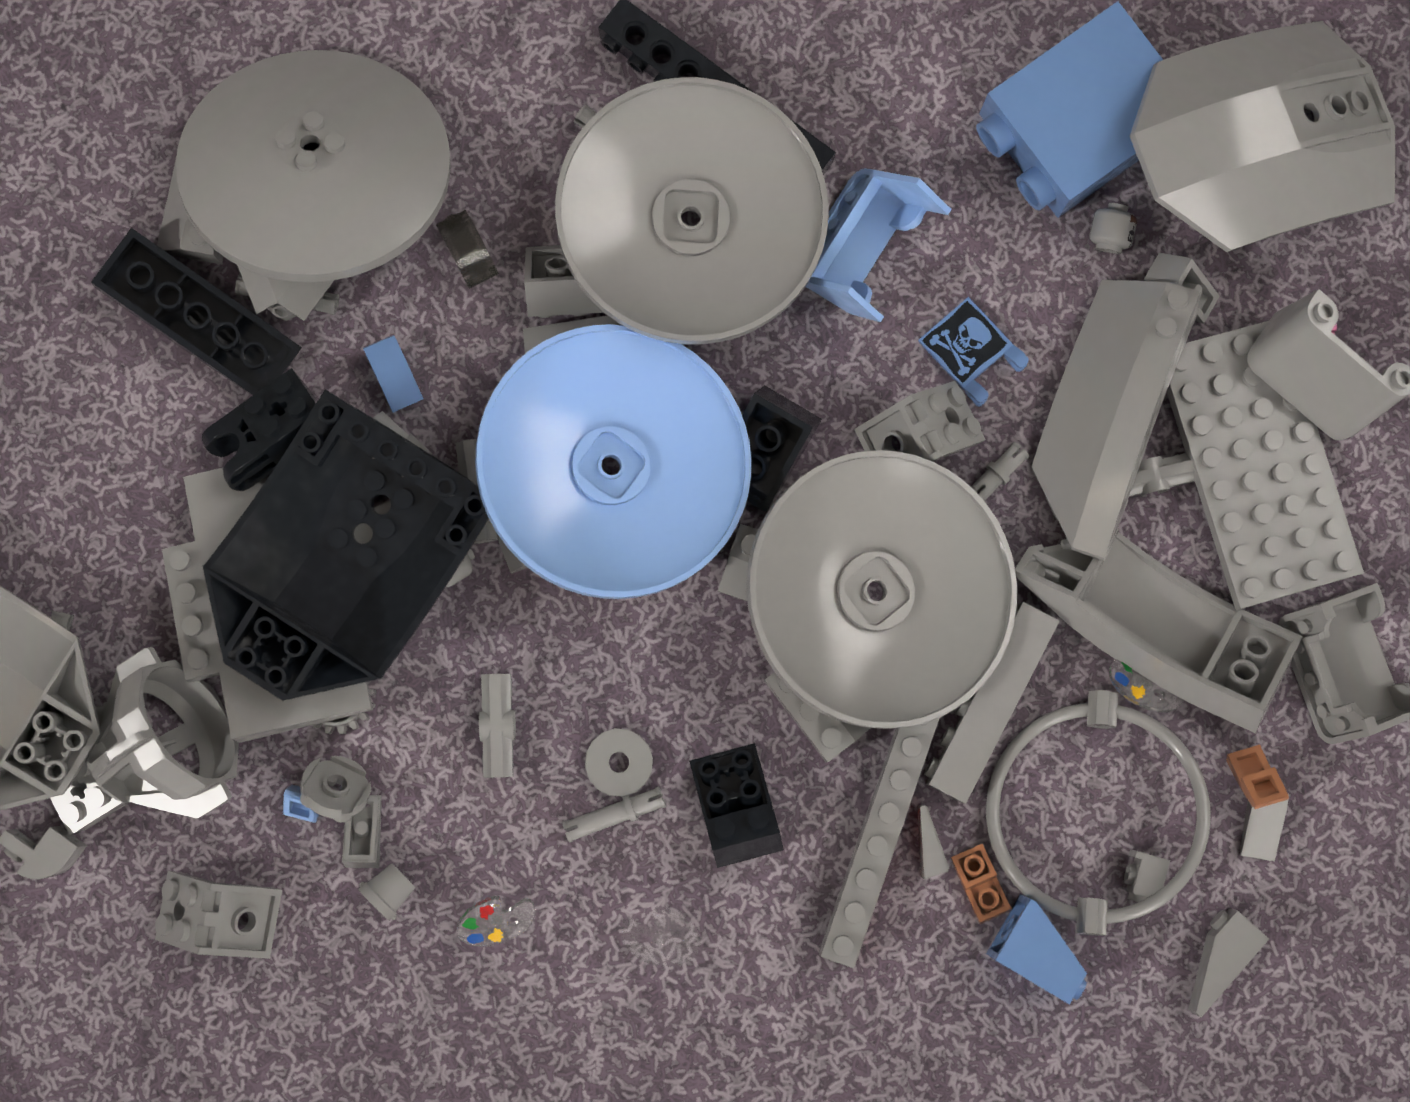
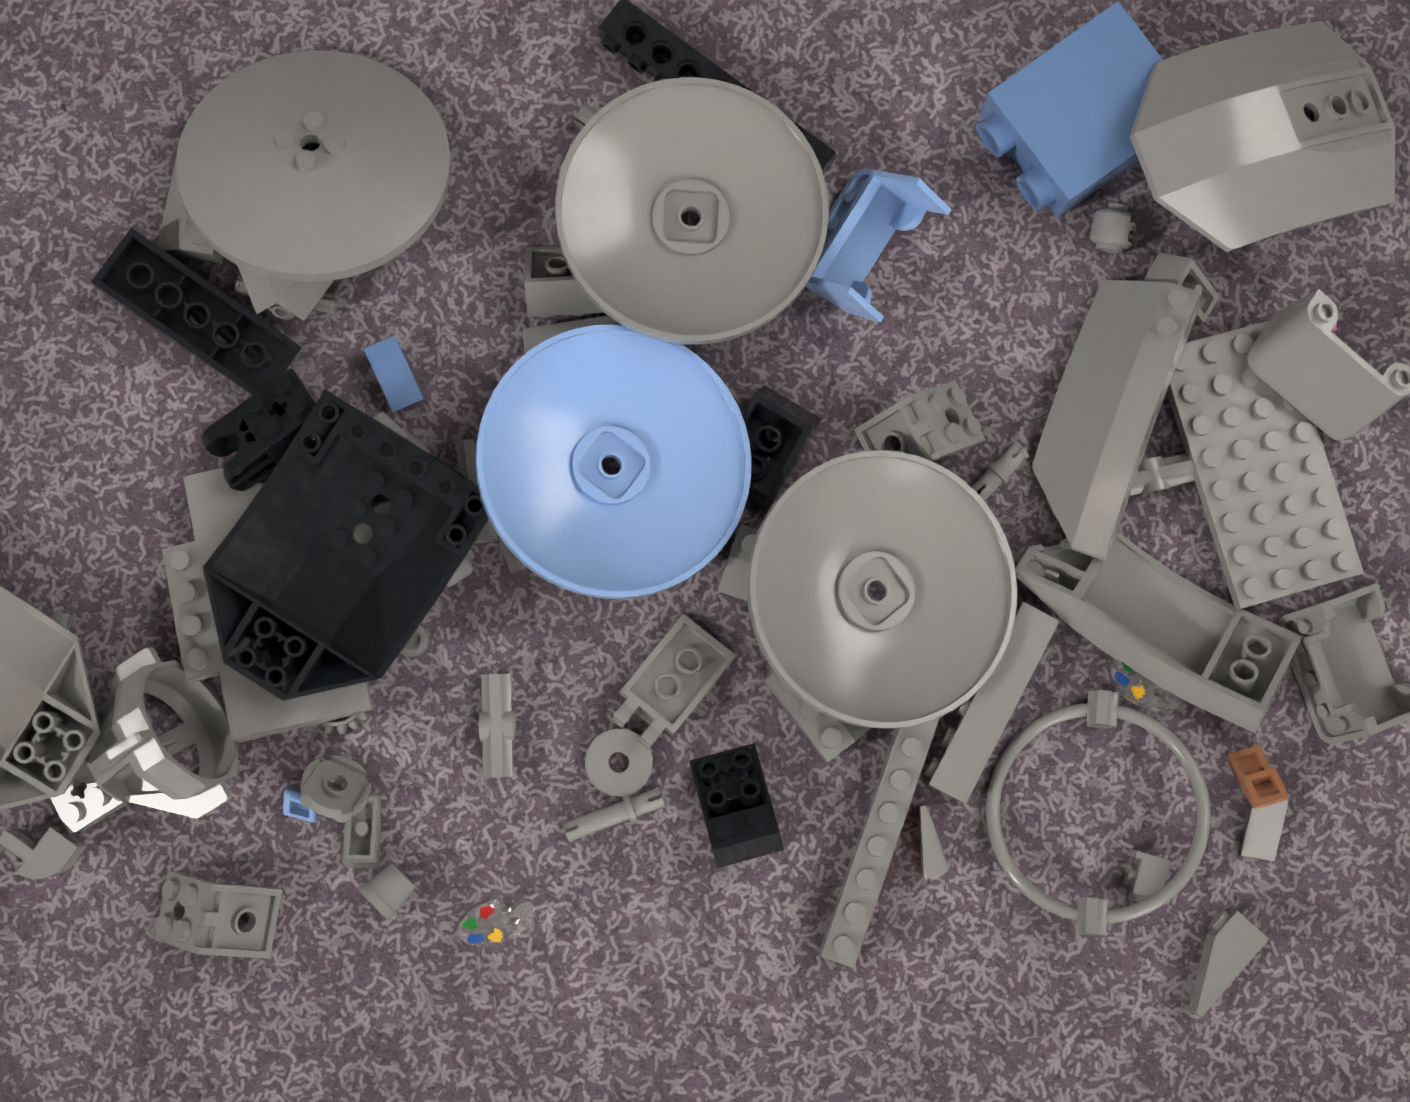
(417, 644): none -> light grey tile
(467, 248): clear smoke brick -> none
(673, 679): none -> light grey tile
(968, 345): flag -> none
(981, 883): nougat slope -> none
(1037, 951): medium blue slope -> none

